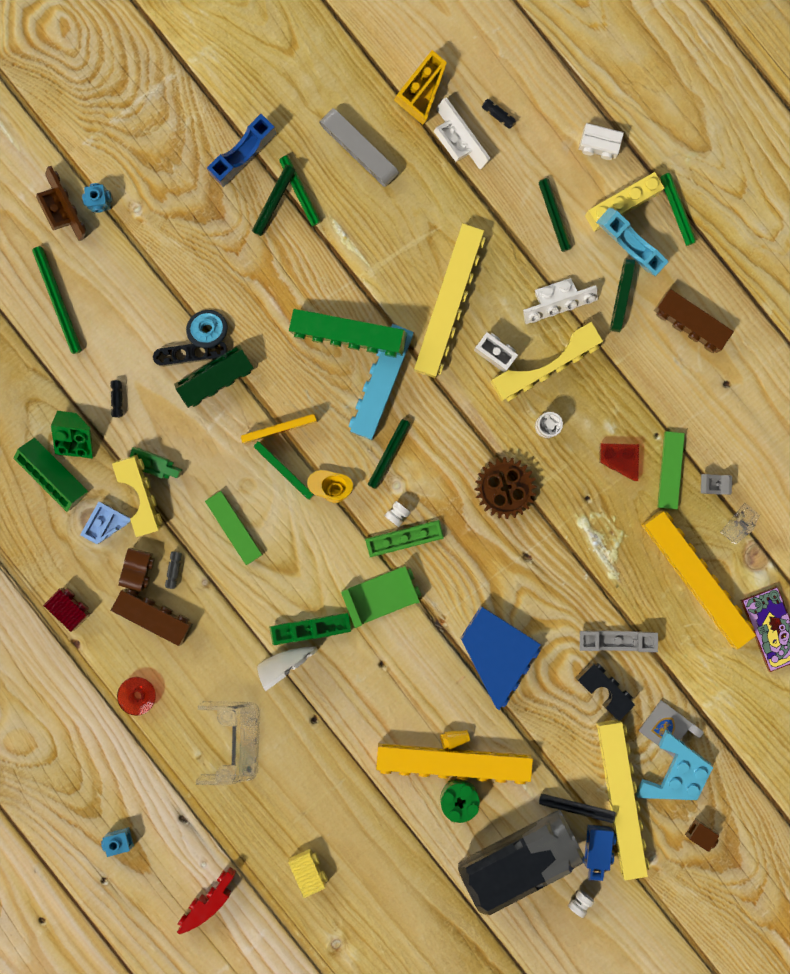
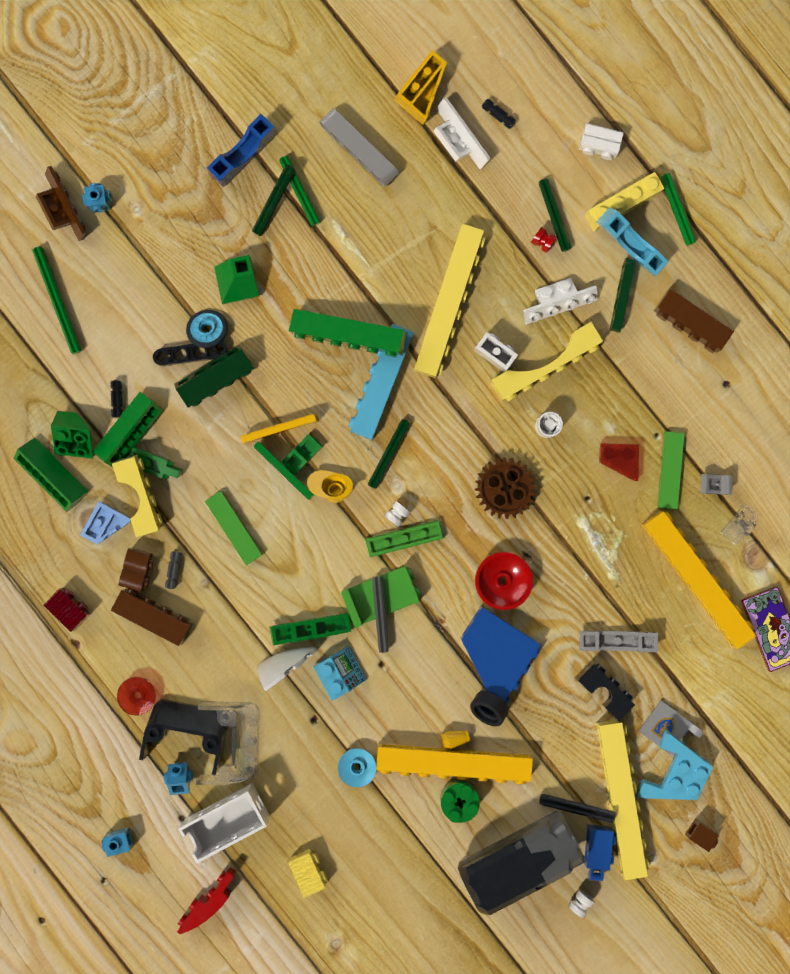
(128, 429): none -> green brick
(178, 778): none -> dark azure brick
(185, 719): none -> black windscreen
(225, 822): none -> white piece
(236, 280): none -> green slope
(302, 453): none -> green slope
(339, 673): none -> medium azure slope
(357, 777): none -> medium azure dish
(380, 614): none -> dark grey axle
(489, 708): none -> black tyre
(517, 585): none -> red dish
(542, 238): none -> red wheel

